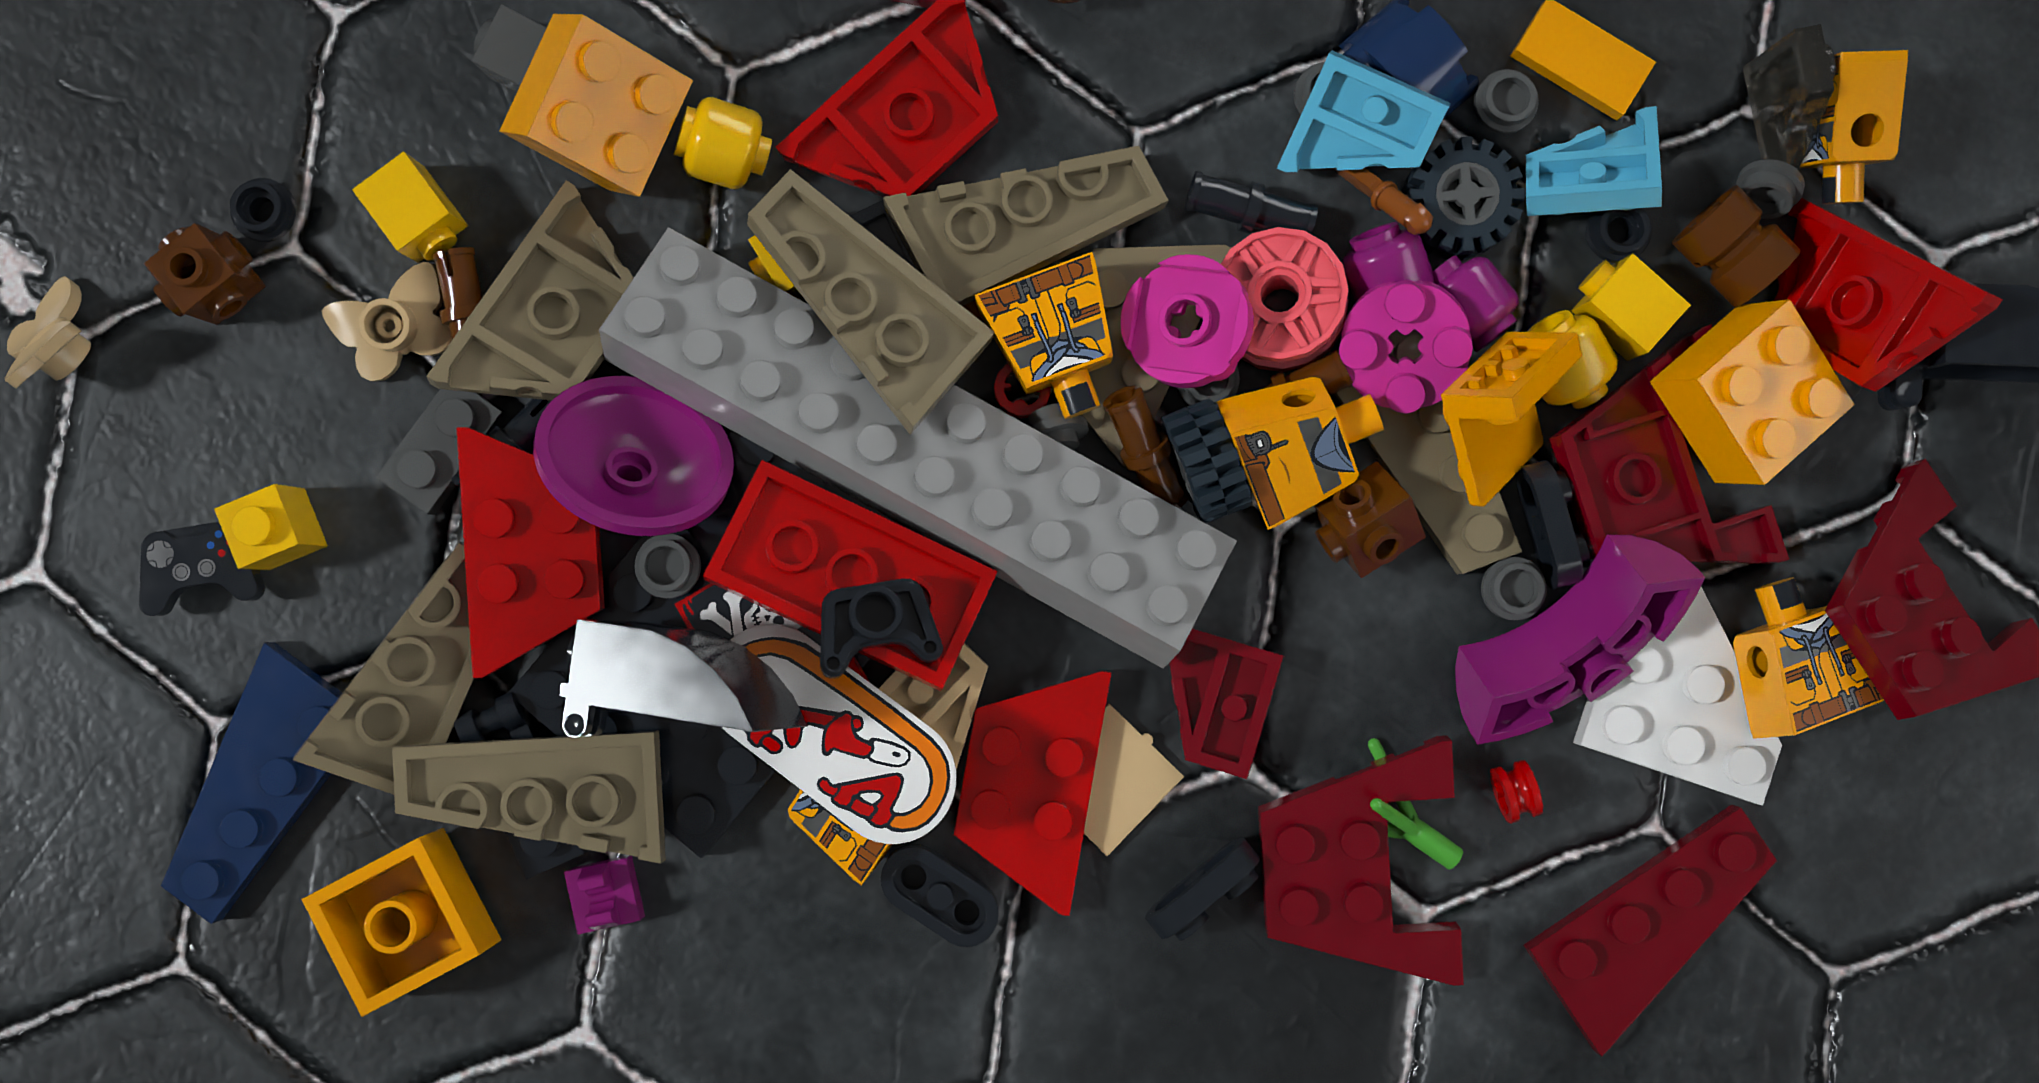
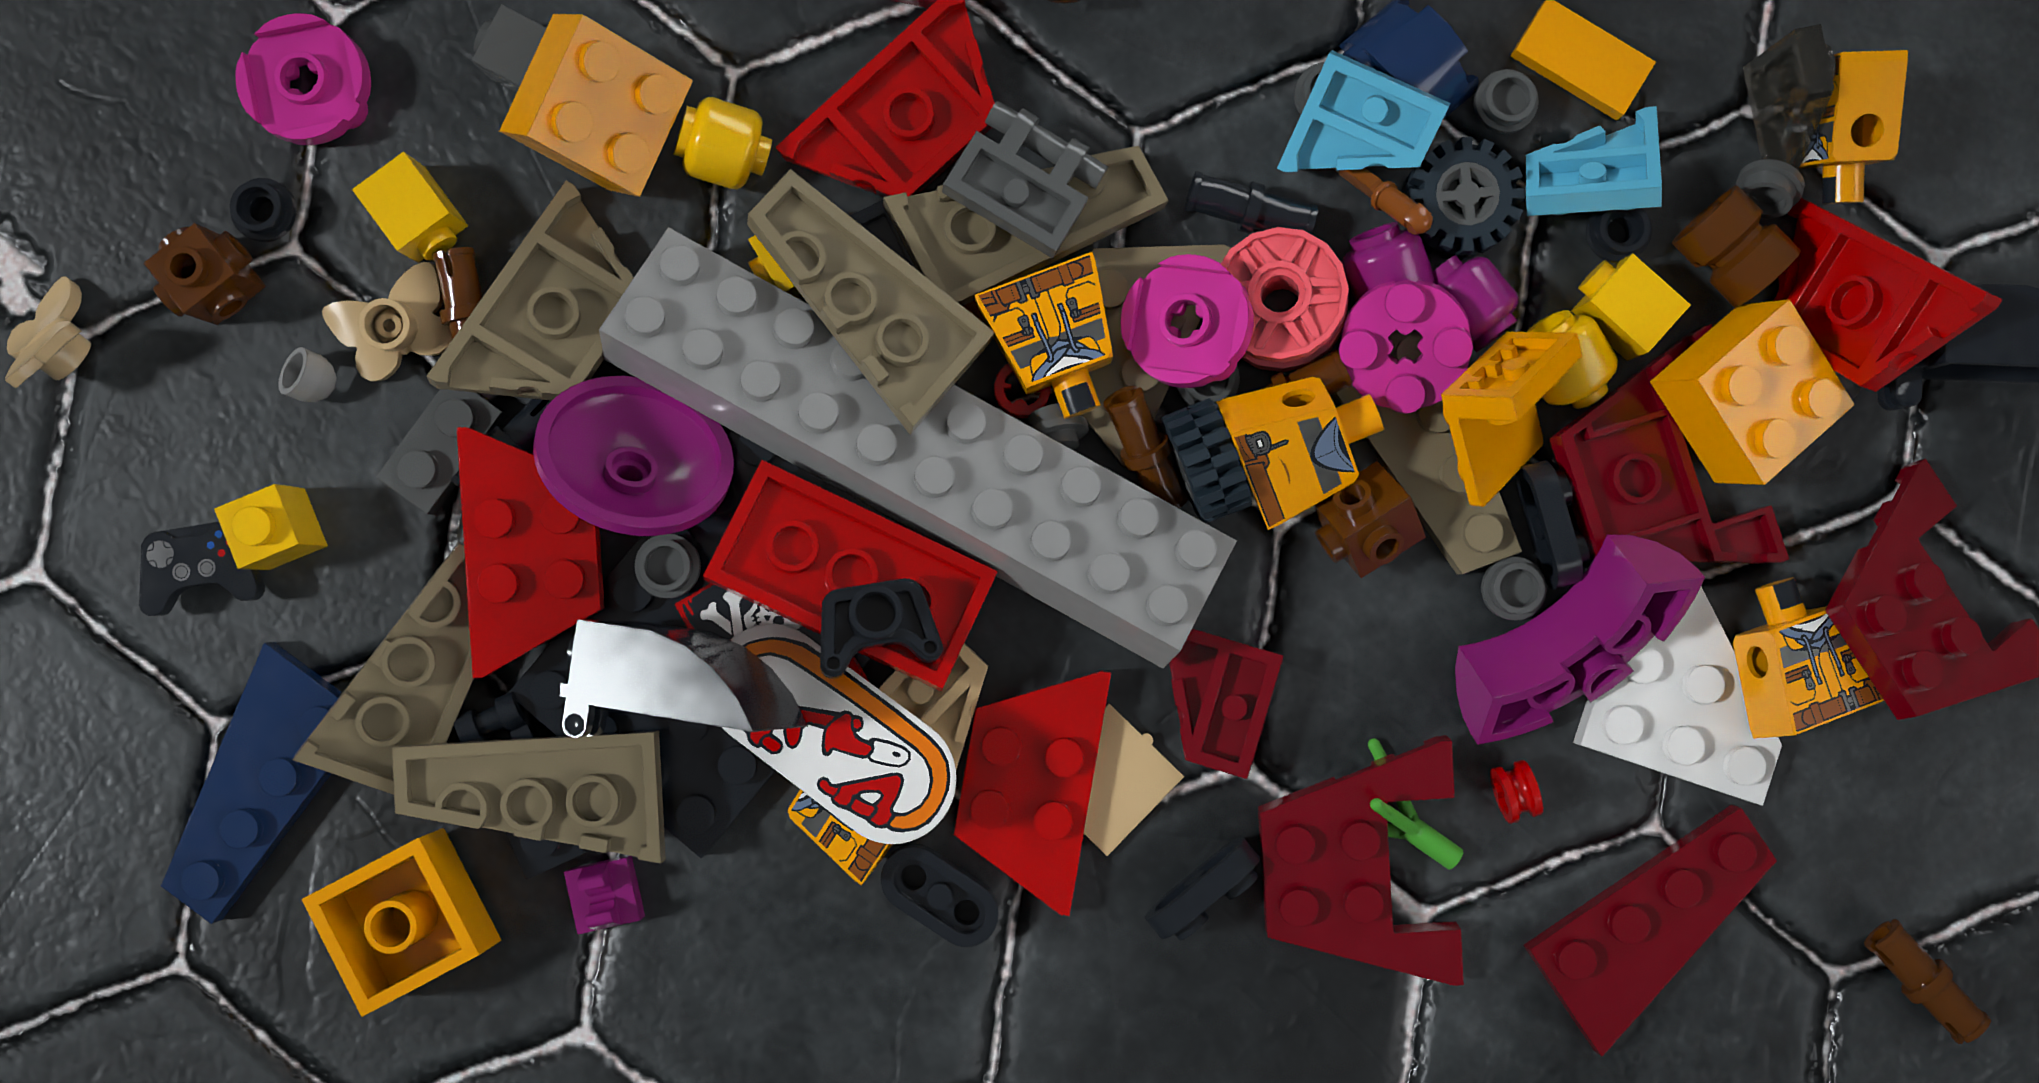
(274, 60): none -> dark pink plate
(307, 376): none -> light grey hinge
(1017, 193): none -> dark grey plate
(1927, 981): none -> reddish brown pin

